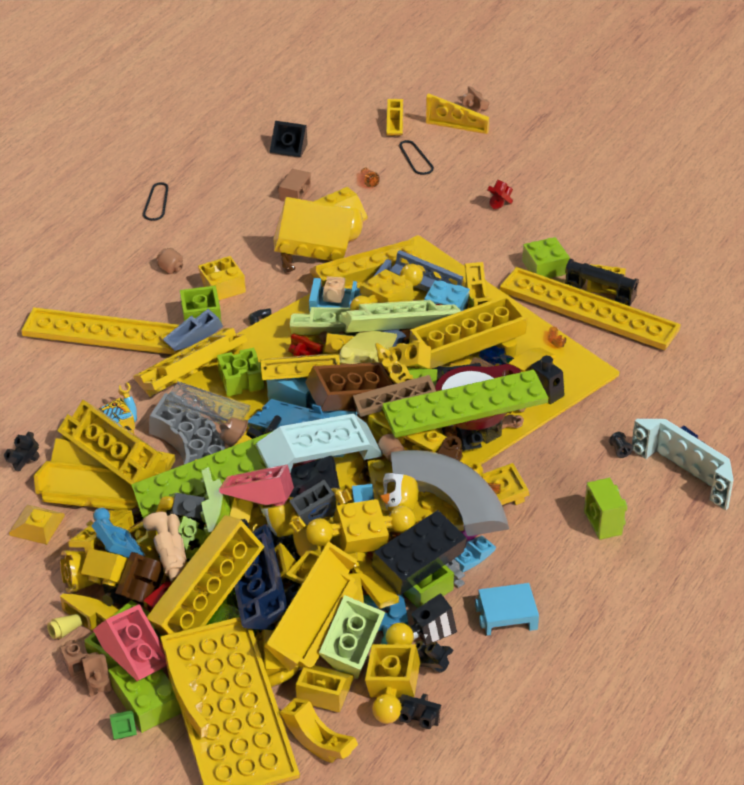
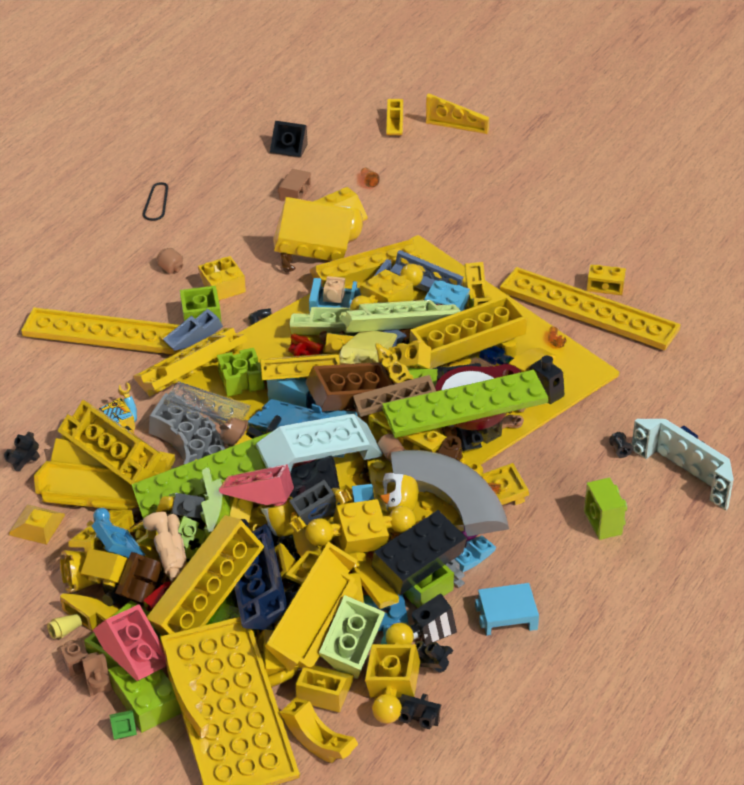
(421, 173): black piece -> none
(474, 100): nougat hips -> none
(500, 193): red hips -> none
(545, 257): lime brick -> none
(625, 287): black piece -> none

